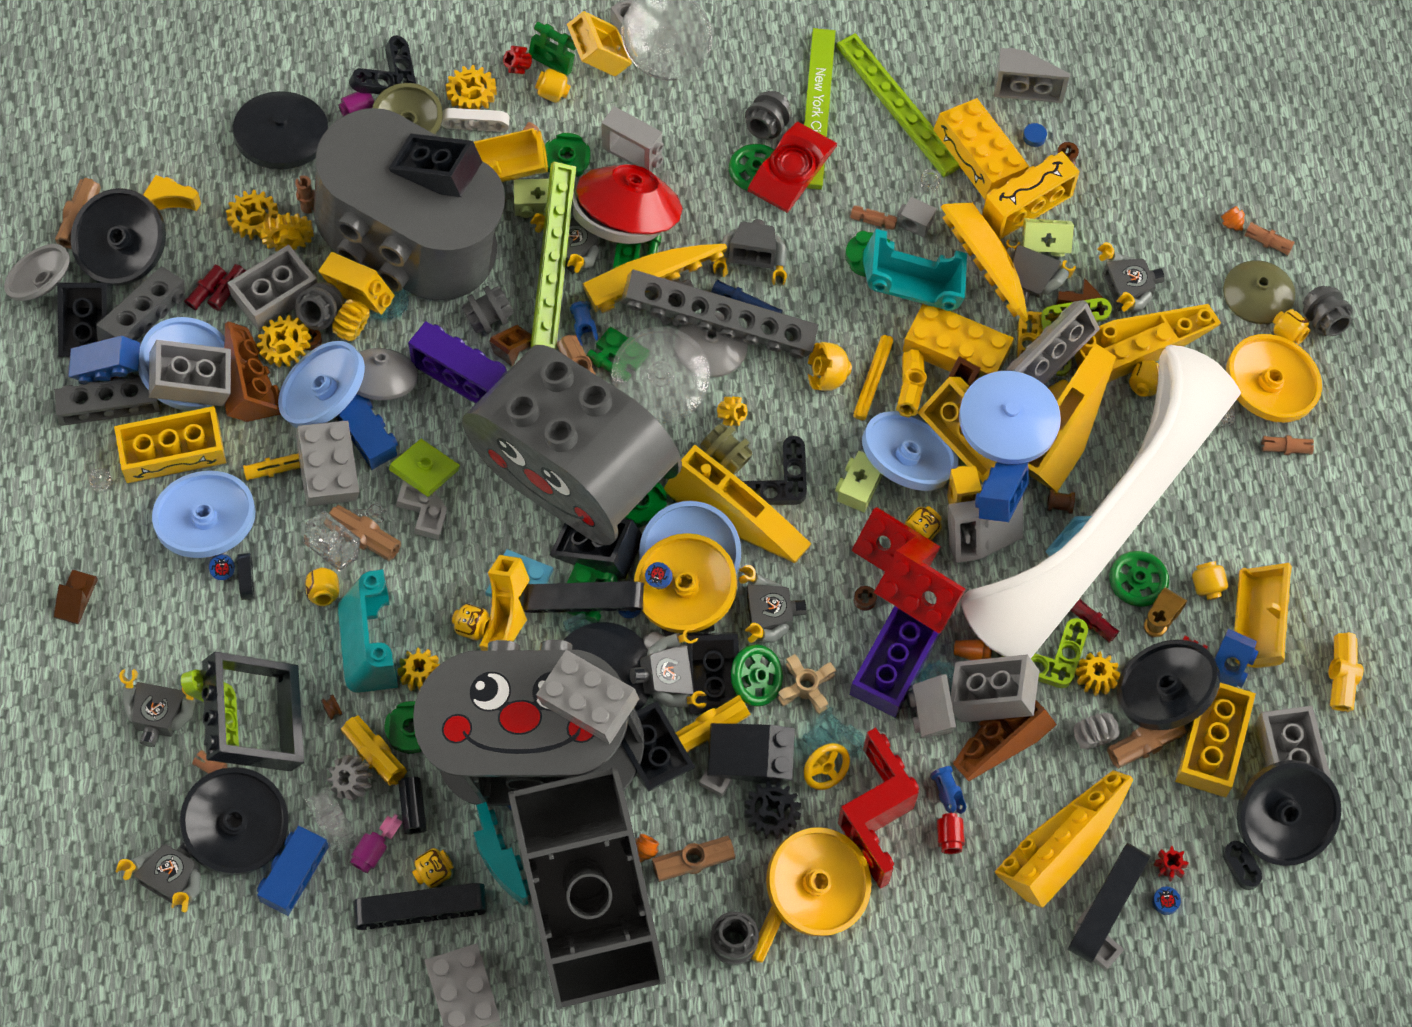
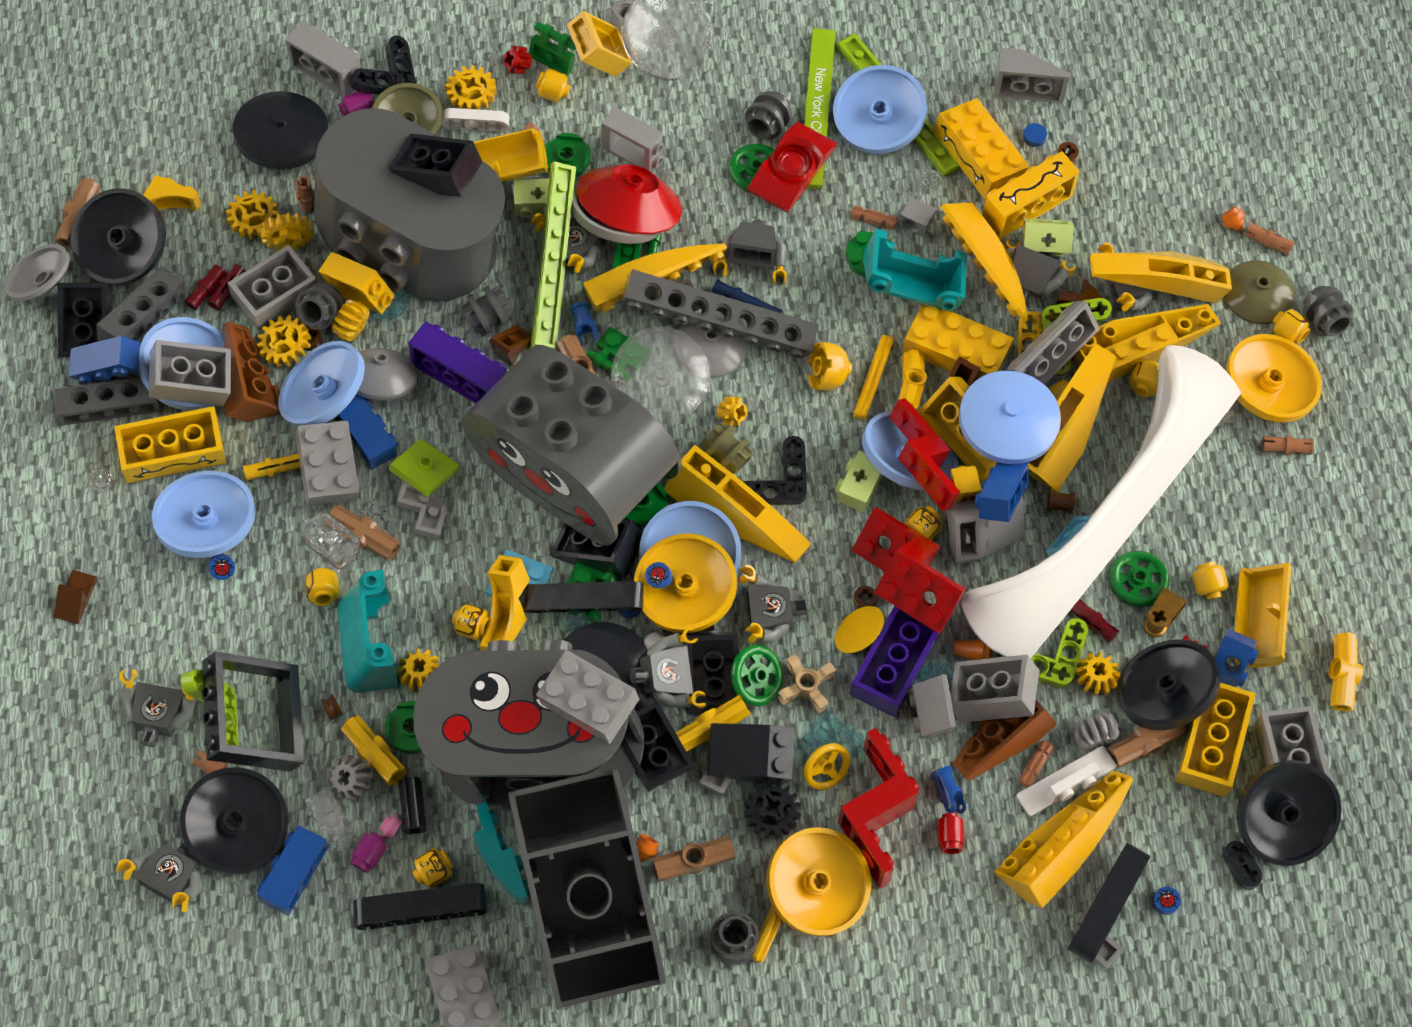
(246, 576): black beam -> none
(322, 58): none -> light grey brick
(859, 629): none -> yellow sticker
(880, 109): none -> light blue dish
(924, 454): none -> red bracket
(1036, 764): none -> nougat axle
(1066, 781): none -> white bracket
(1165, 273): none -> yellow wedge
(1171, 871): red gear -> none

